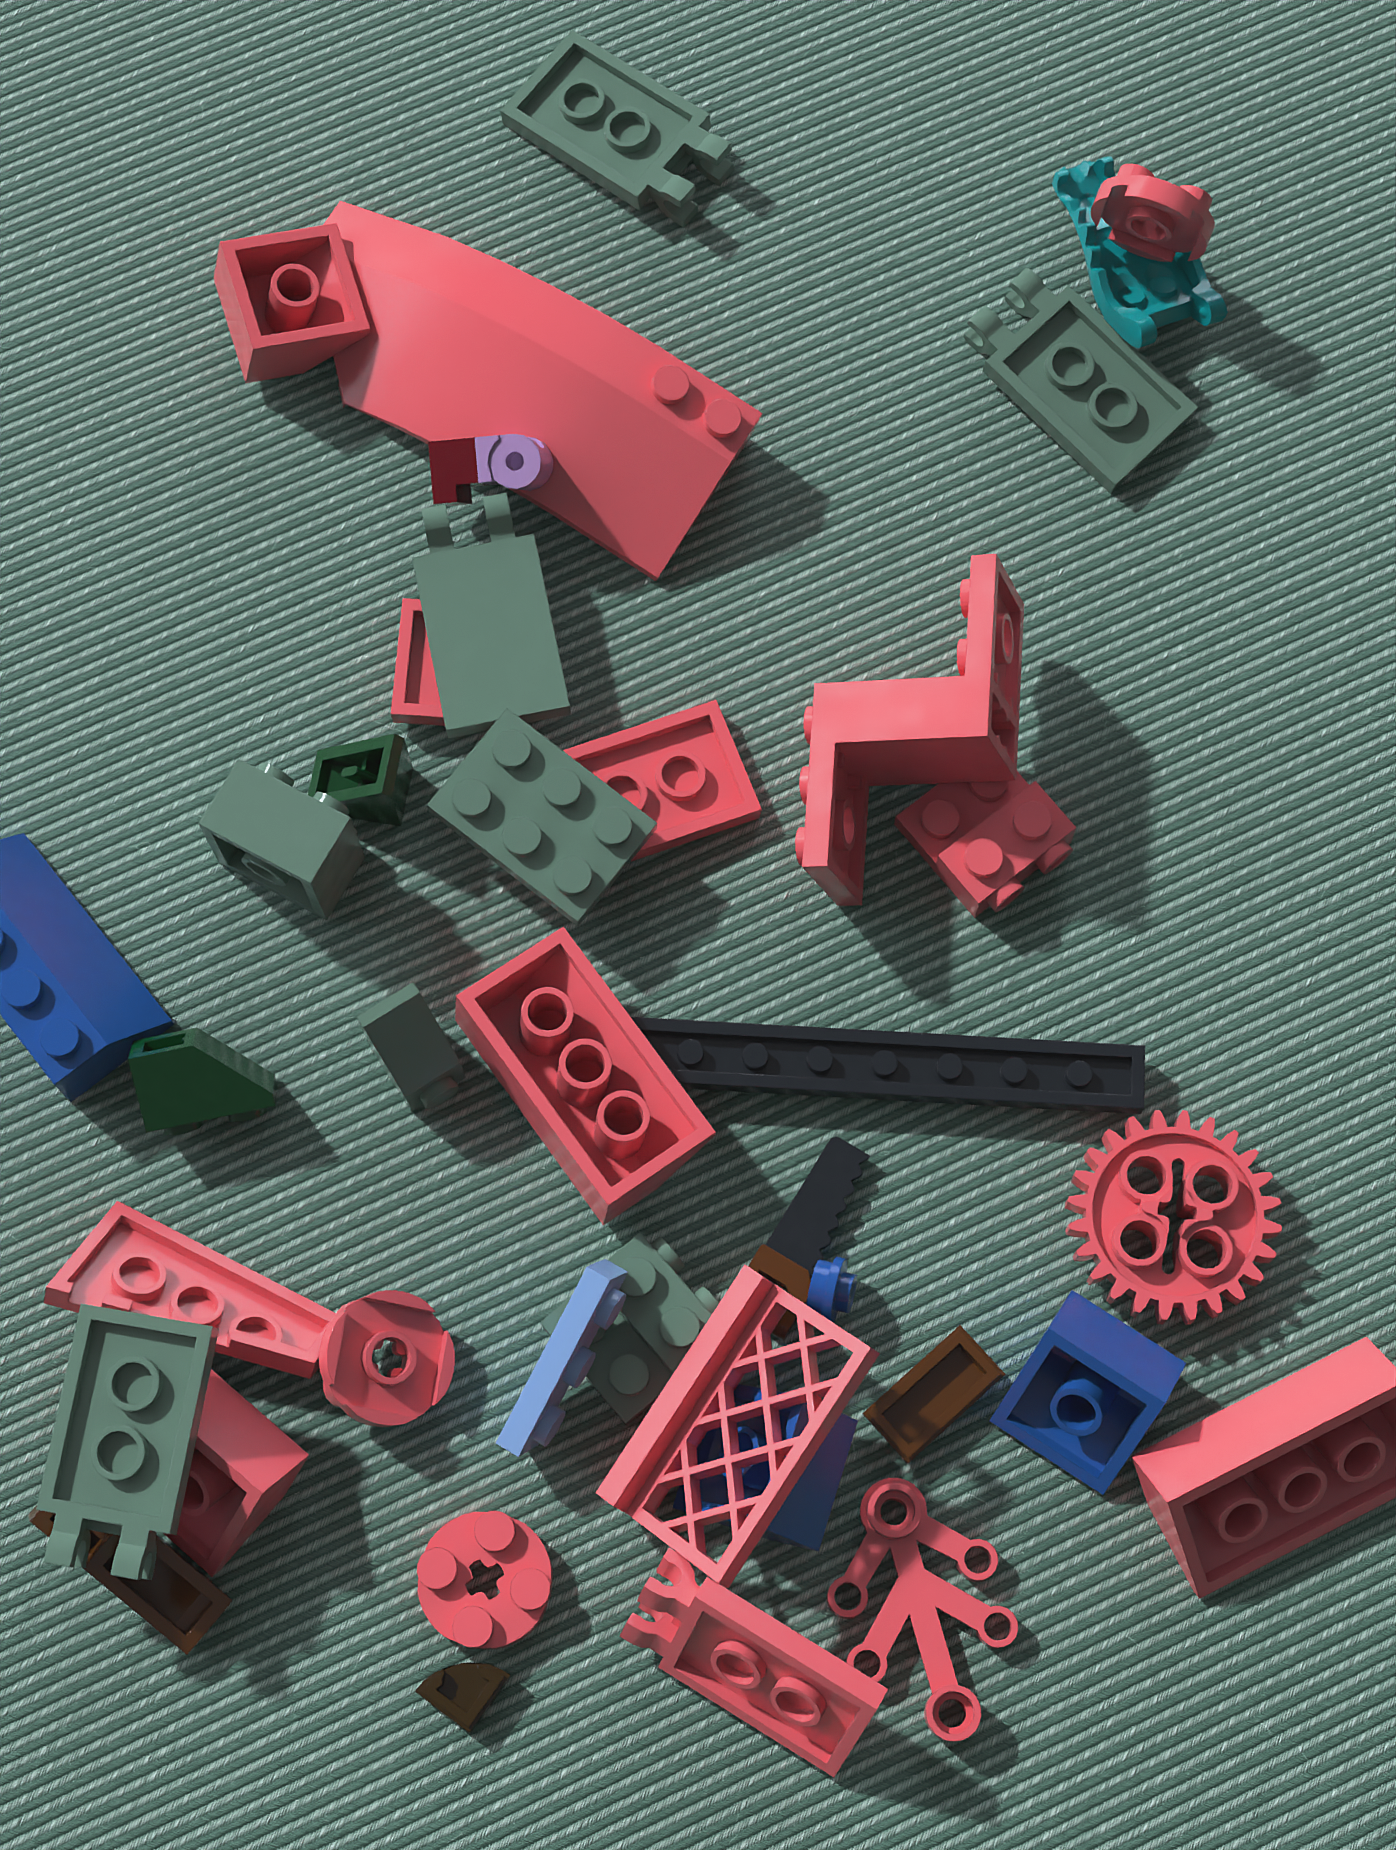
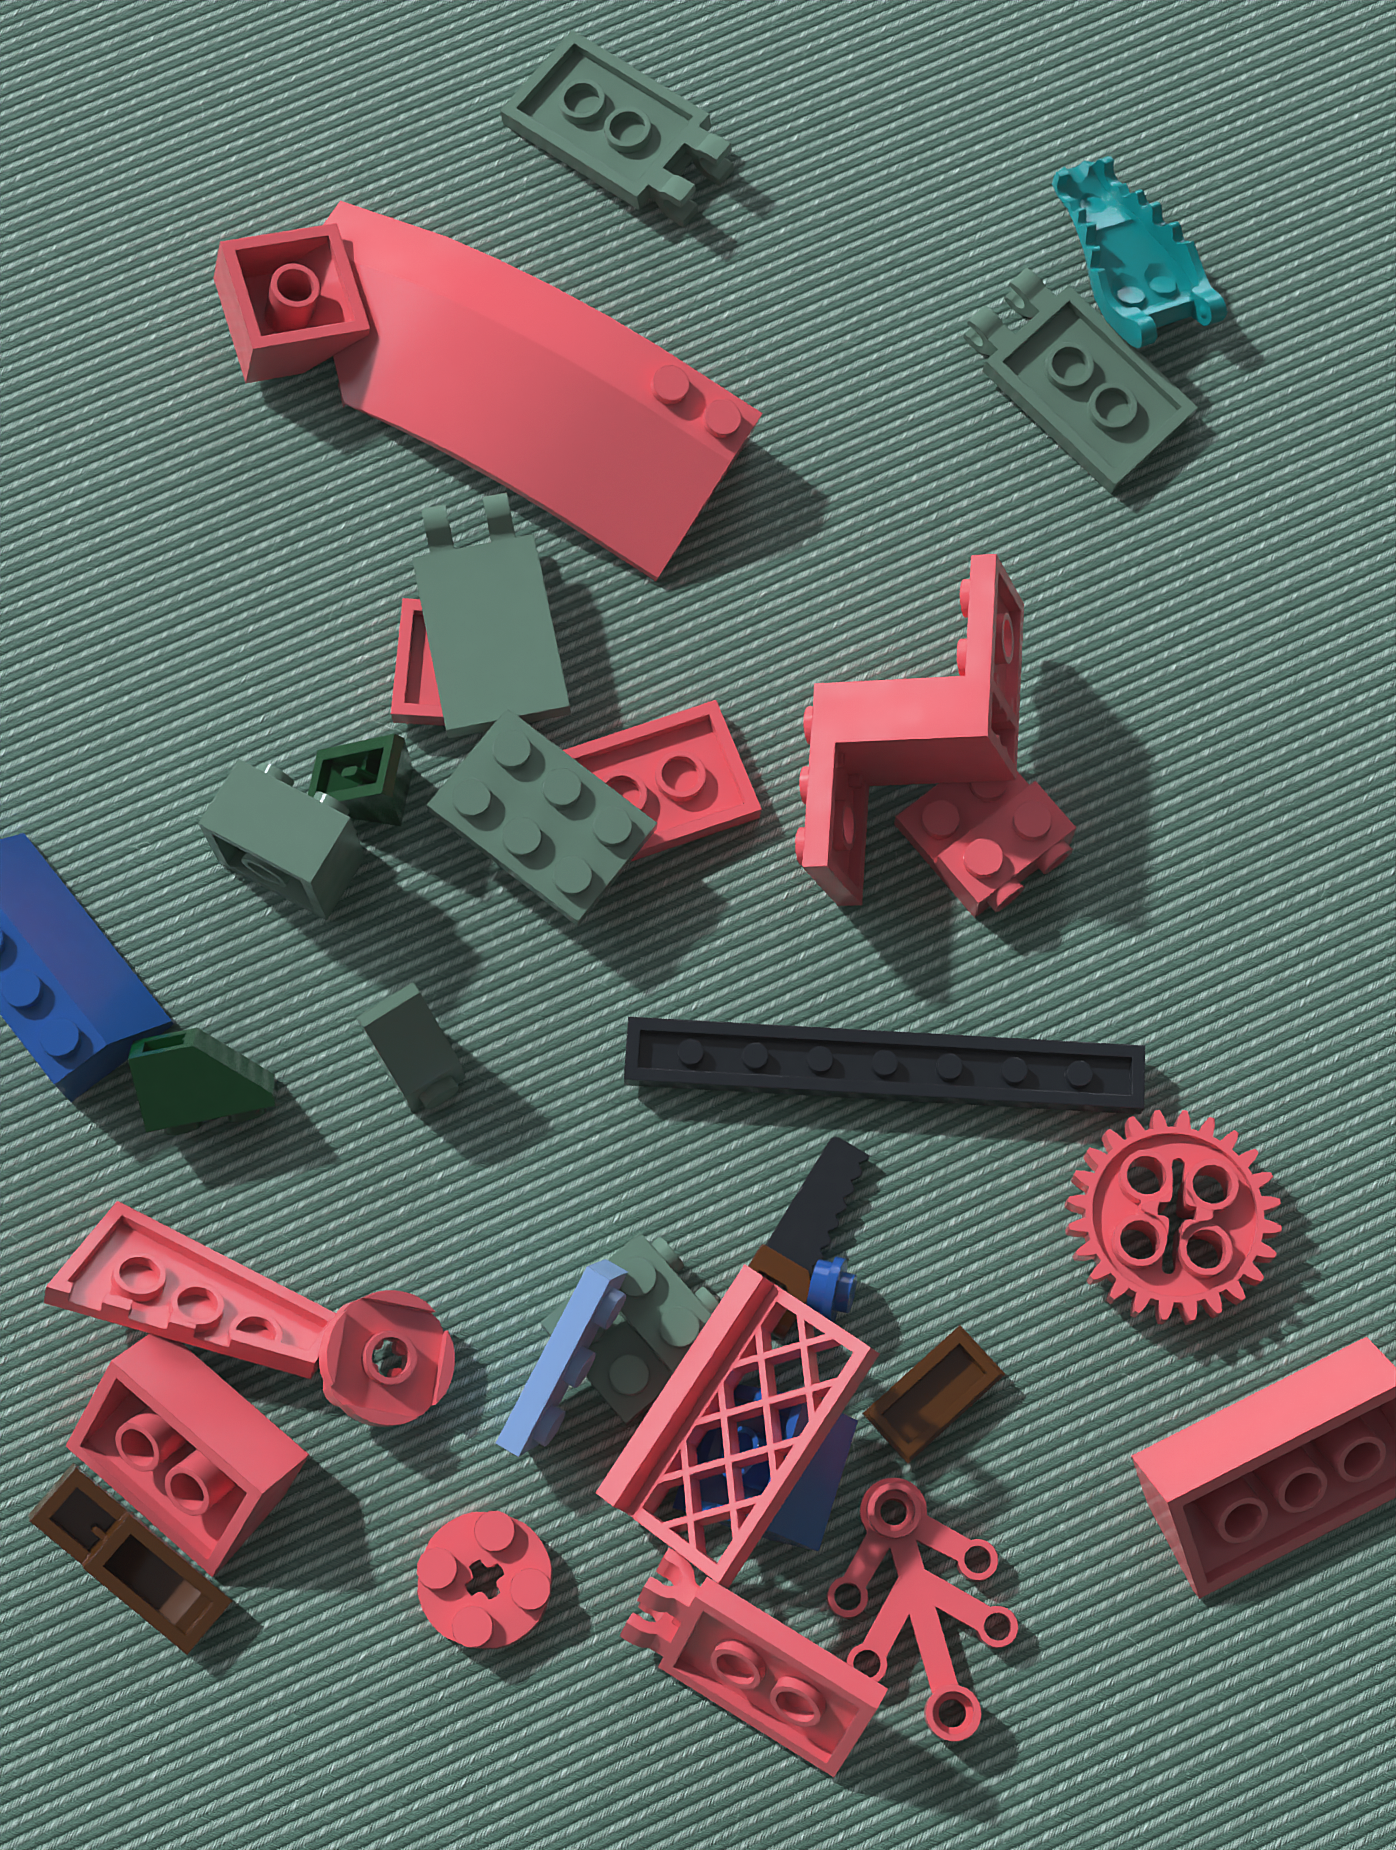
(124, 1435): sand green tile -> none
(464, 1691): dark brown tile -> none
(484, 461): leg -> none
(582, 1074): coral slope -> none
(1088, 1392): blue slope -> none
(1154, 215): coral plate -> none

